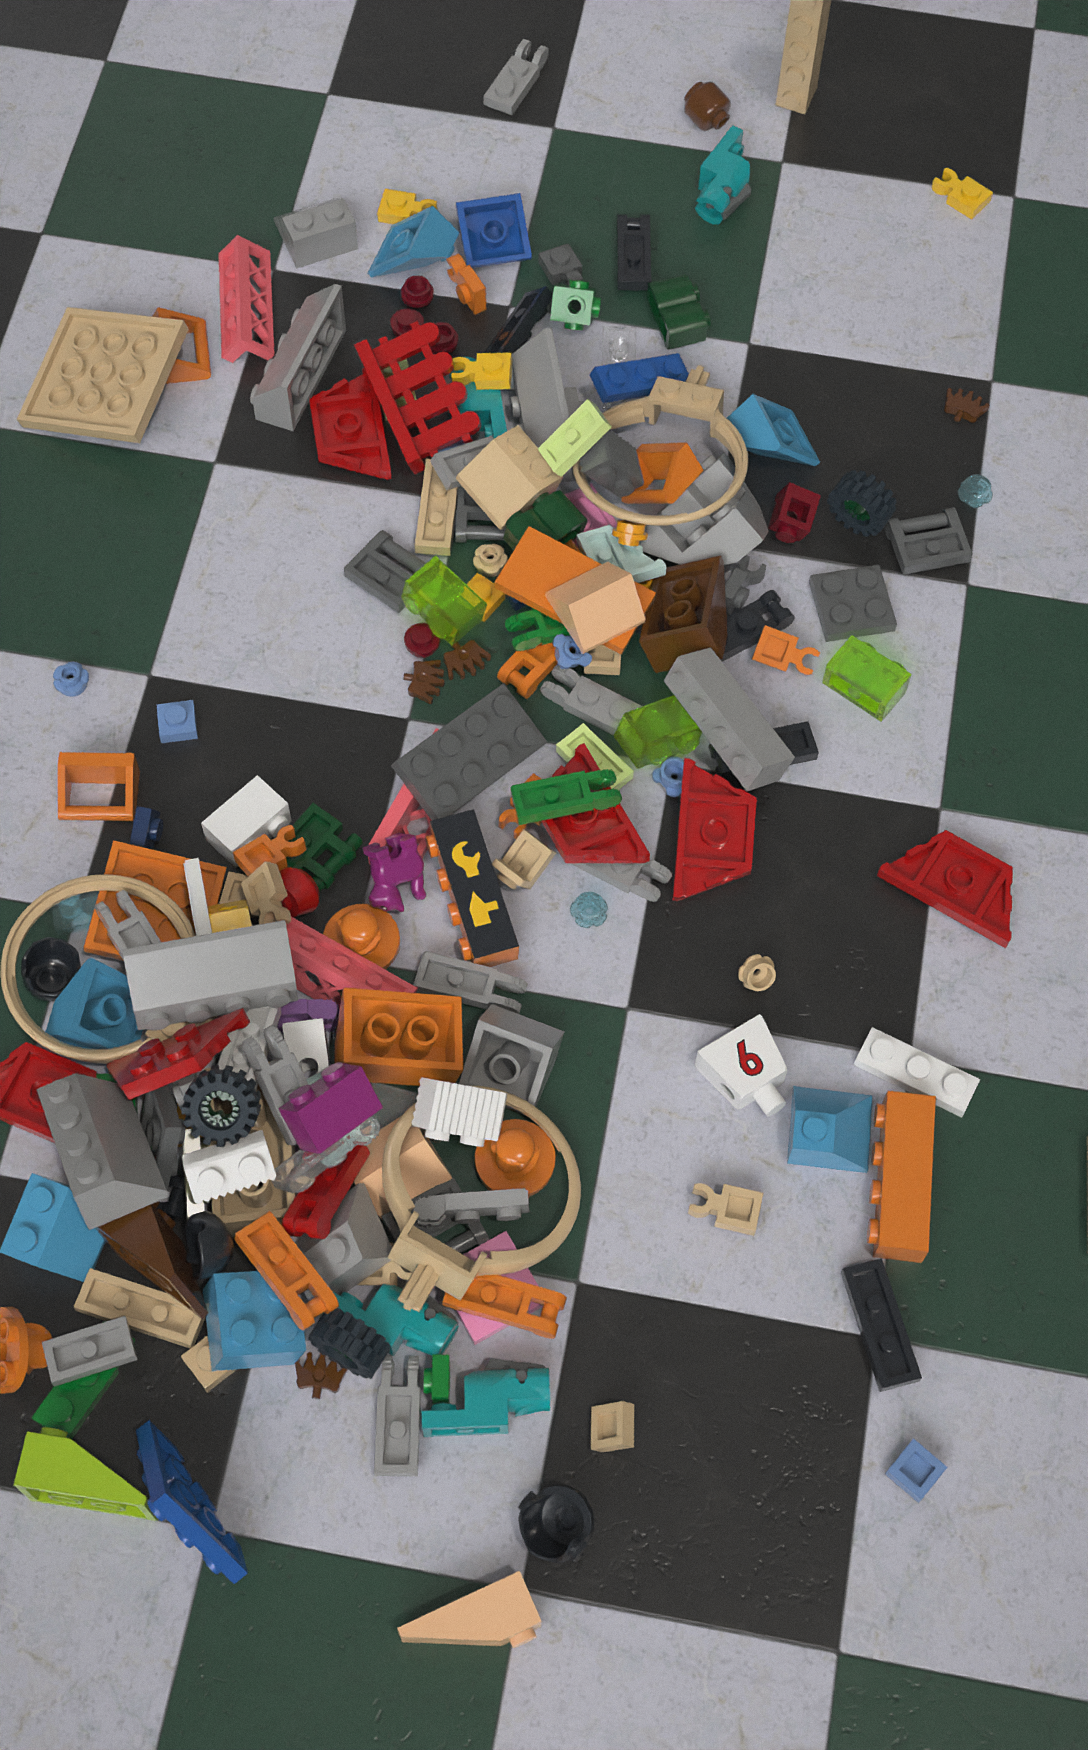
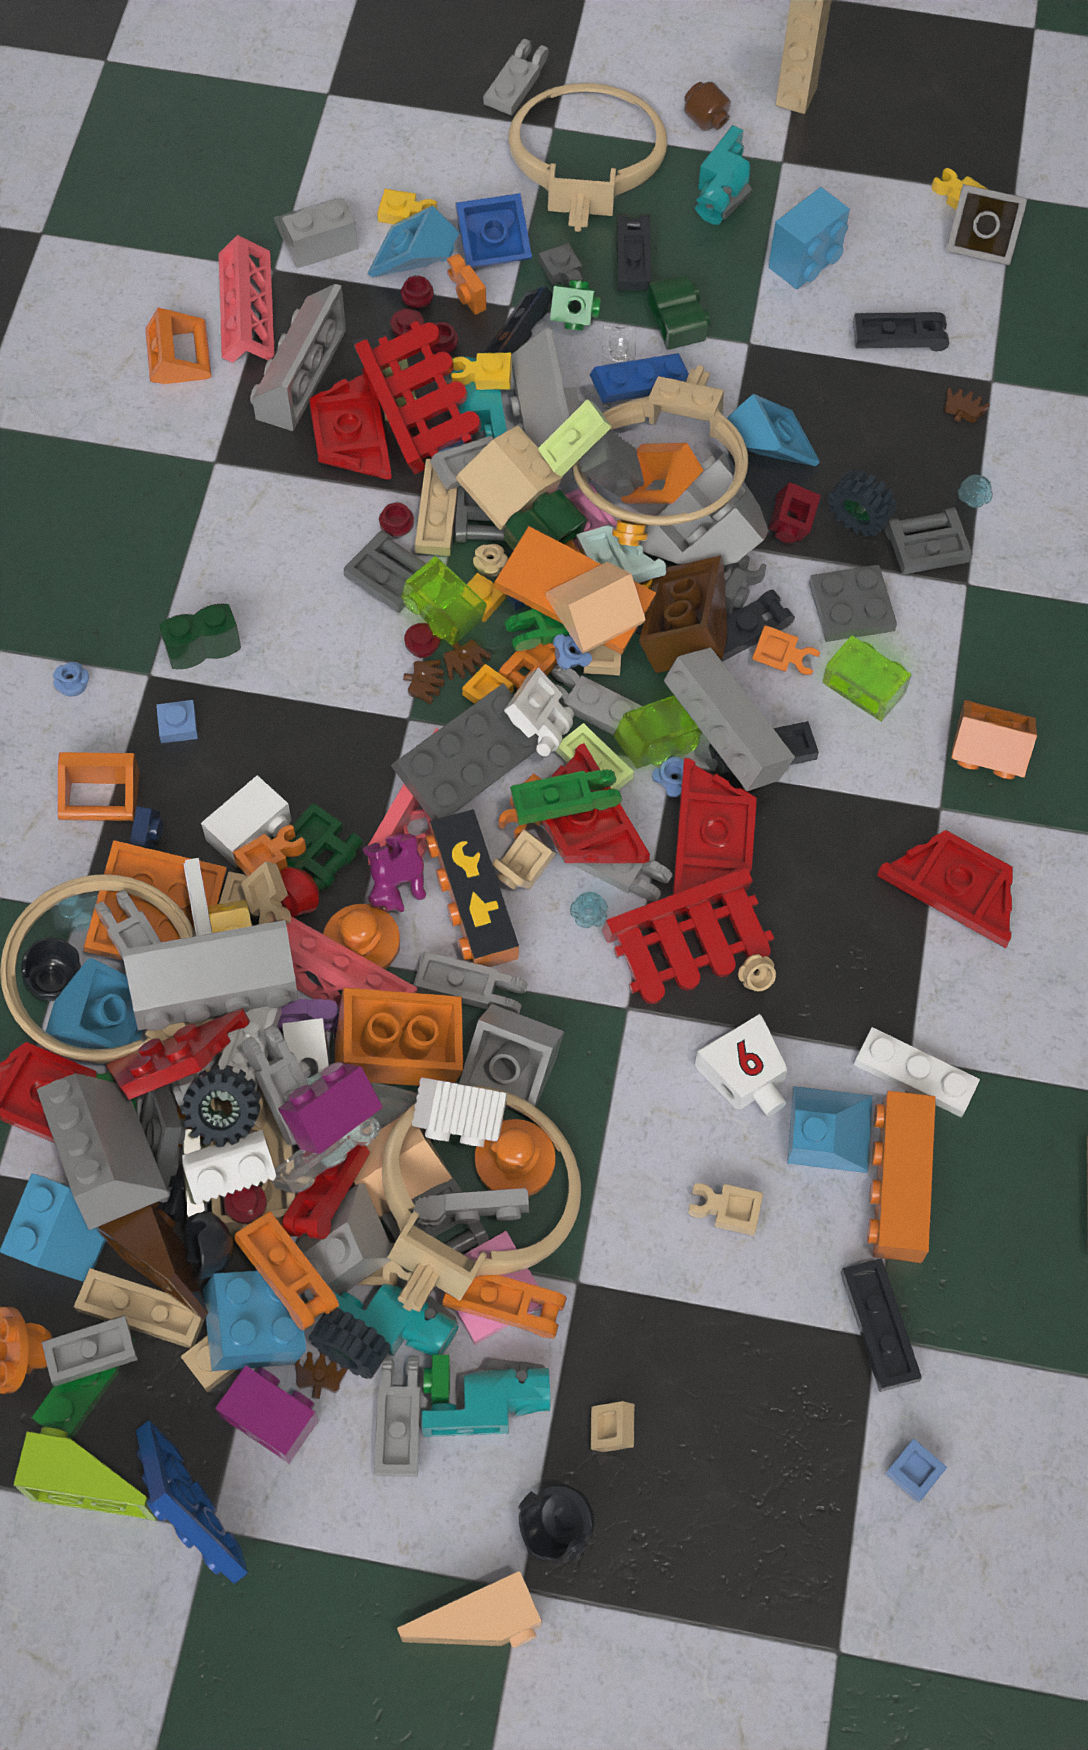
(103, 374): tan plate -> none
(200, 636): none -> dark green brick
(246, 1205): none -> dark red plate
(268, 1413): none -> magenta brick
(396, 519): none -> dark red plate
(483, 683): none -> light orange plate
(533, 704): none -> white plate
(585, 196): none -> tan brick
(669, 933): none -> red fence
(809, 238): none -> dark azure brick
(901, 330): none -> black plate
(986, 224): none -> dark brown slope
(994, 740): none -> slope

